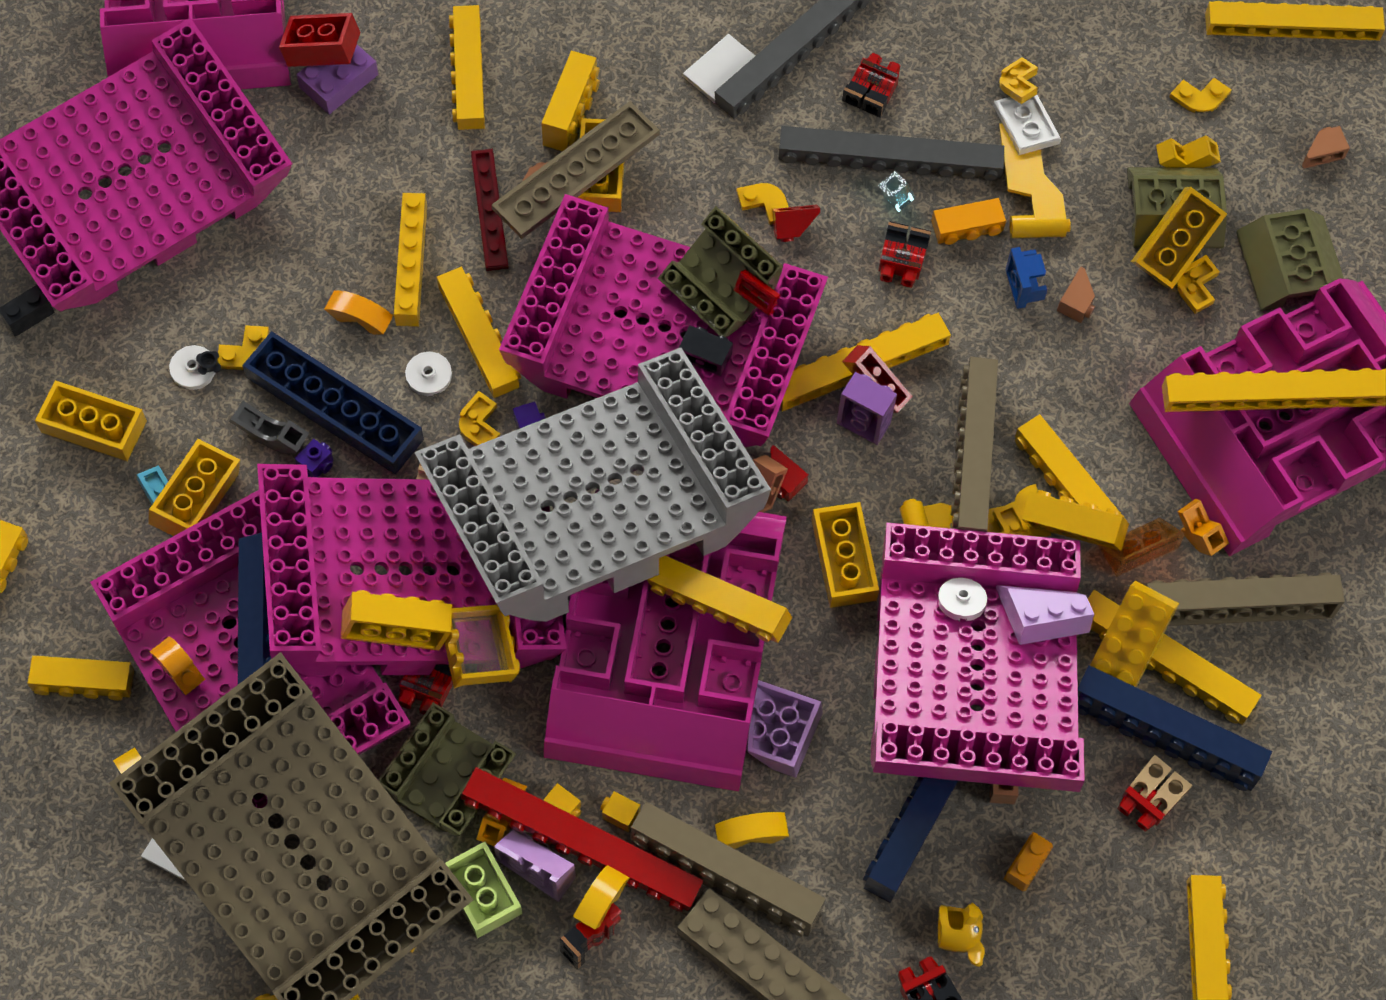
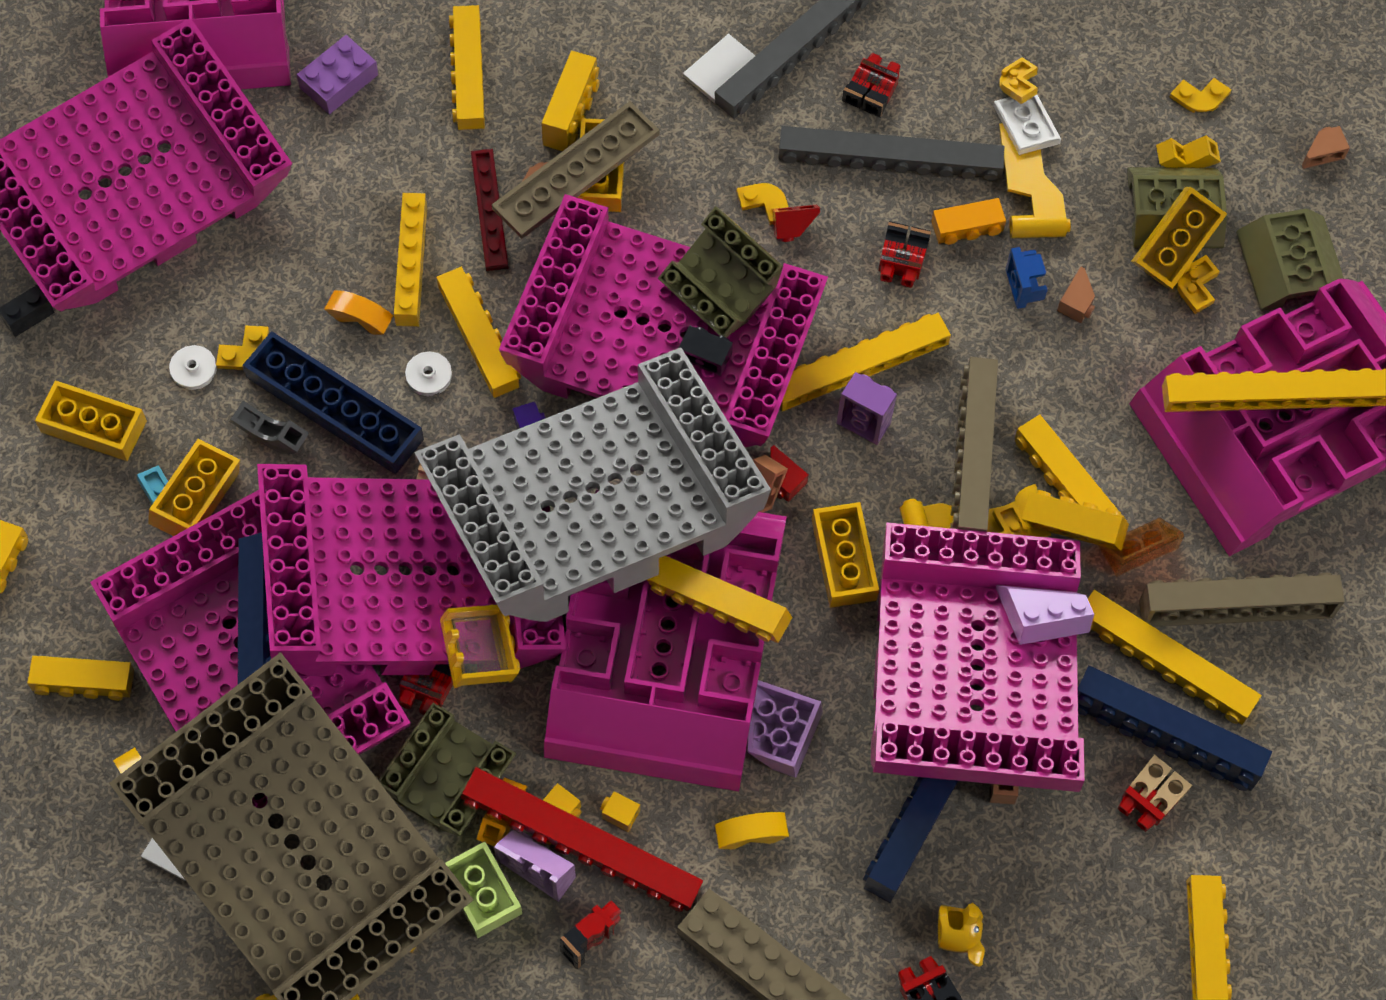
(177, 664): light orange brick -> none
(207, 356): black plate -> none
(317, 458): dark purple brick -> none
(319, 39): red brick -> none
(396, 620): yellow brick -> none
(473, 419): yellow plate -> none
(600, 896): yellow brick -> none
(727, 869): dark tan brick -> none
(756, 288): red tile -> none
(866, 361): red brick -> none
(896, 191): clear light blue brick -> none
(962, 599): white plate -> none
(1028, 861): light orange brick -> none
(1134, 633): yellow brick -> none
(1201, 532): light orange brick -> none
(1294, 20): yellow brick -> none

